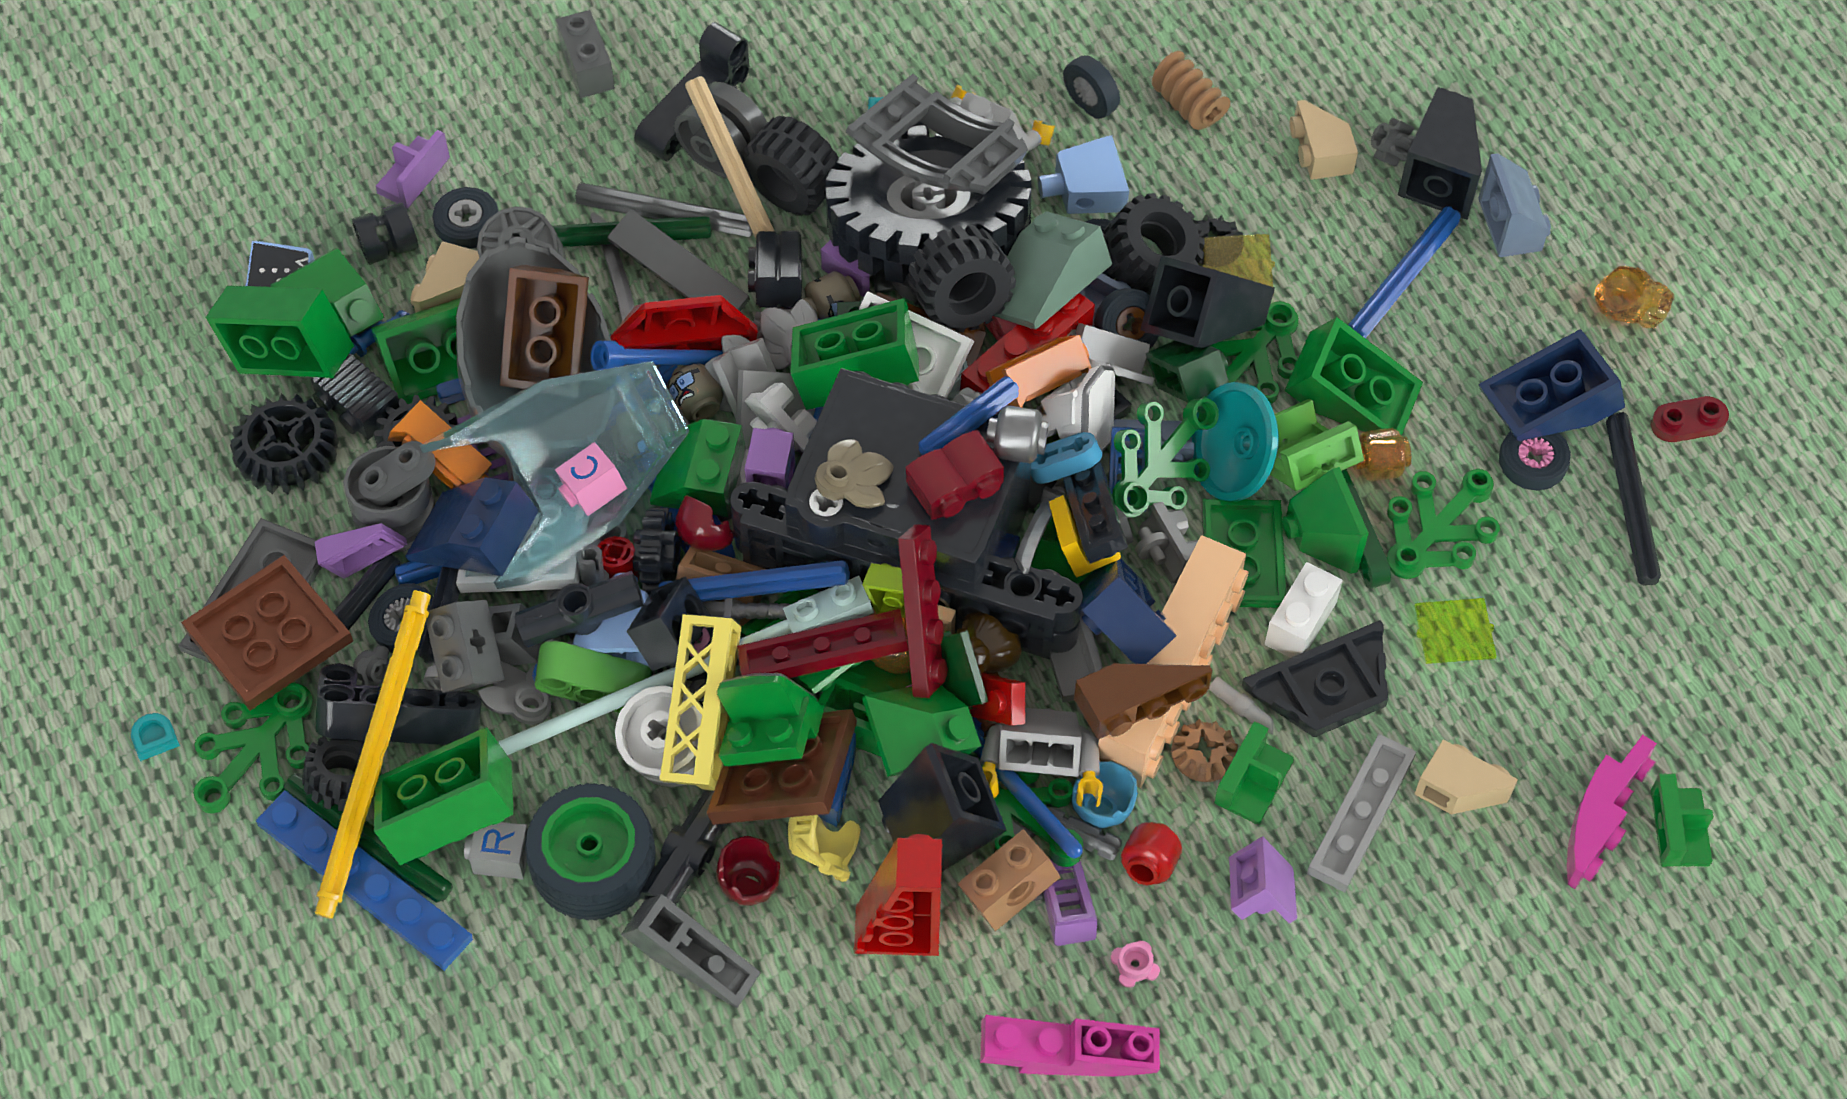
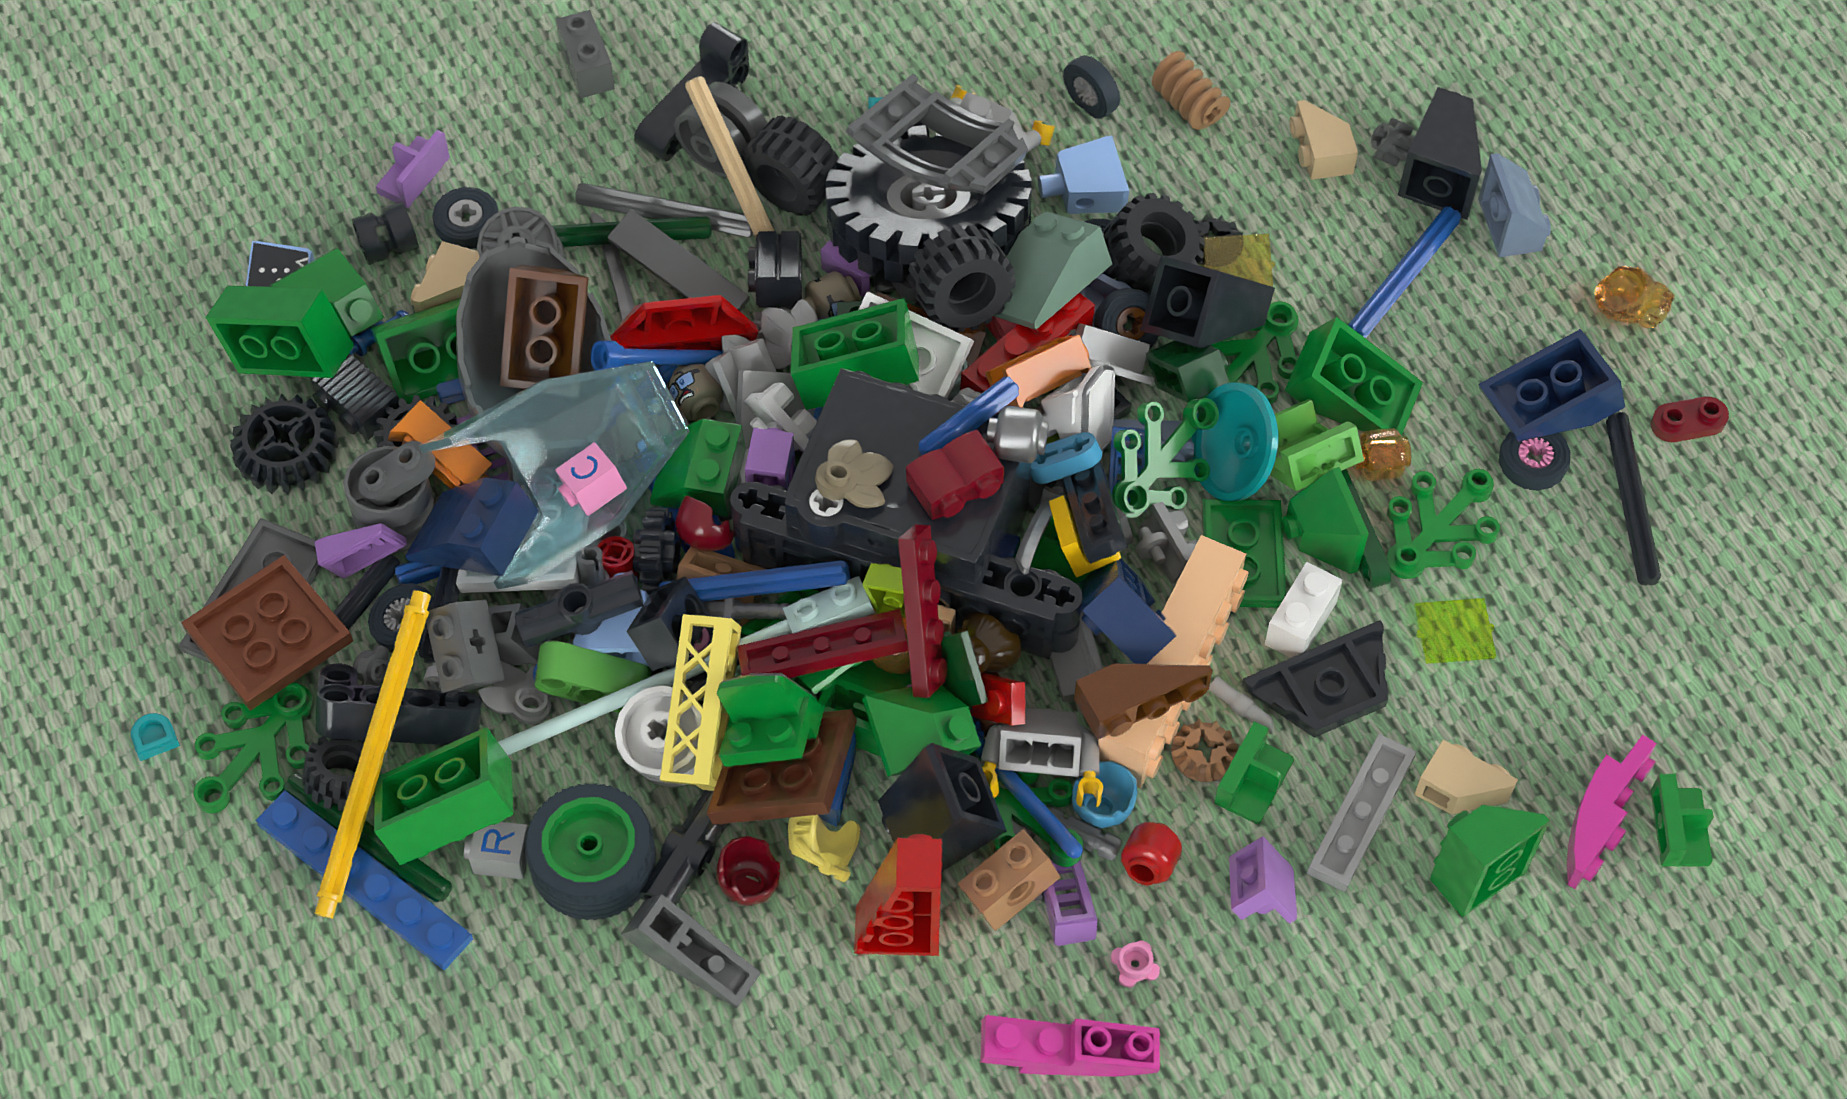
(1485, 853): none -> green slope

